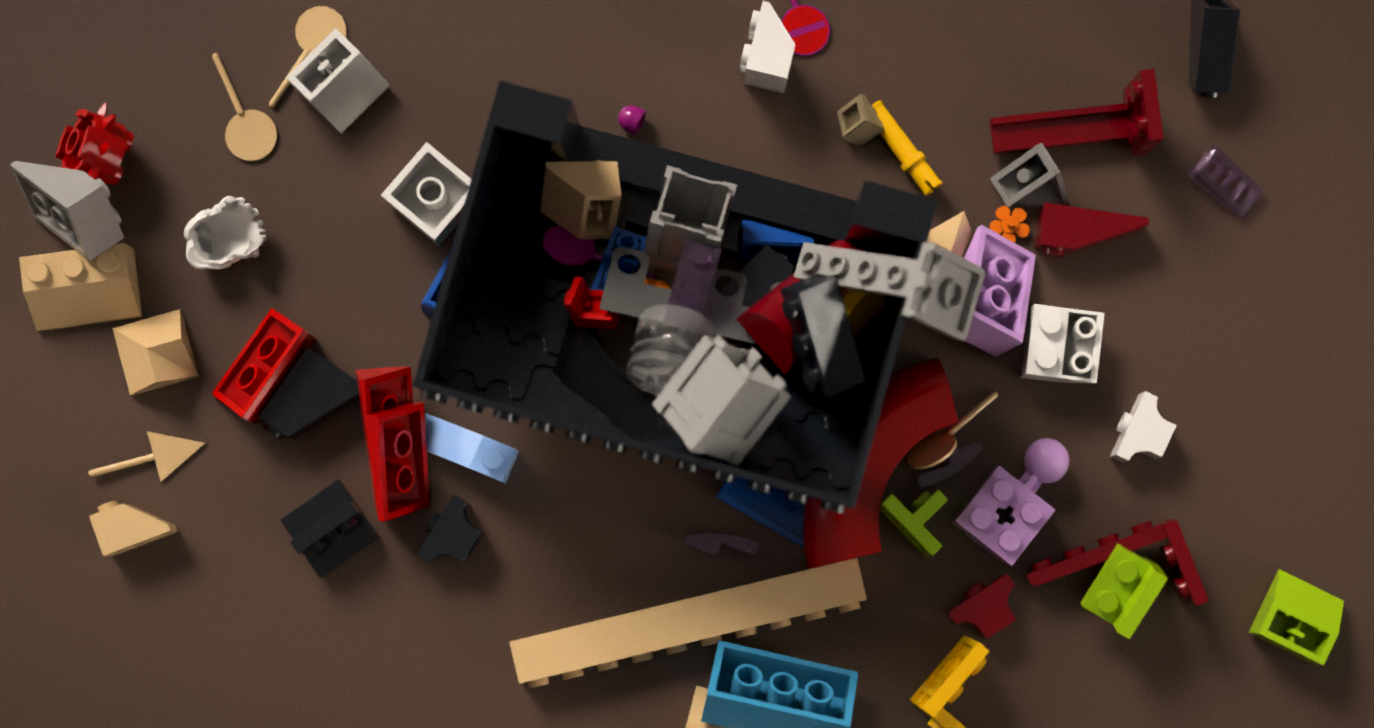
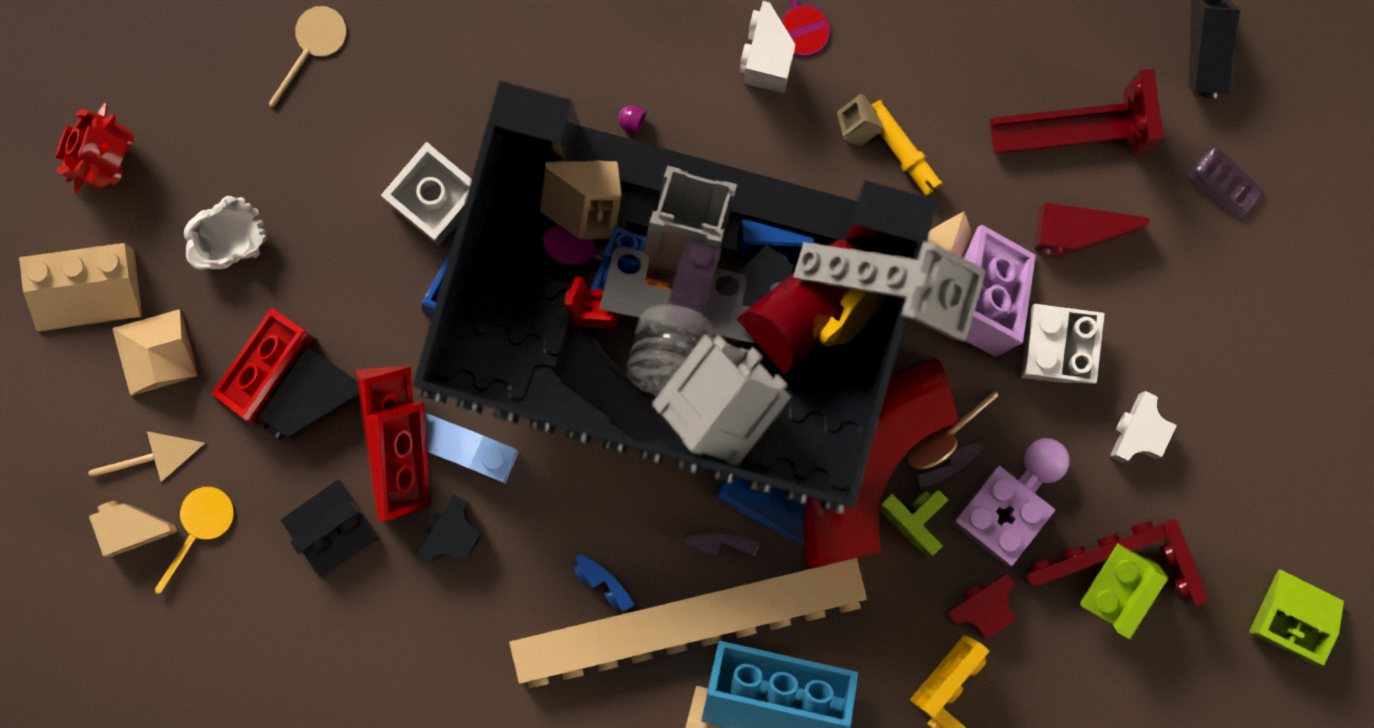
(70, 206): light grey slope -> none
(205, 515): none -> yellow piece
(249, 133): tan piece -> none
(338, 81): white slope -> none
(593, 573): none -> blue slope
(822, 335): black brick -> none
(1010, 223): orange plant -> none
(1031, 181): light grey slope -> none

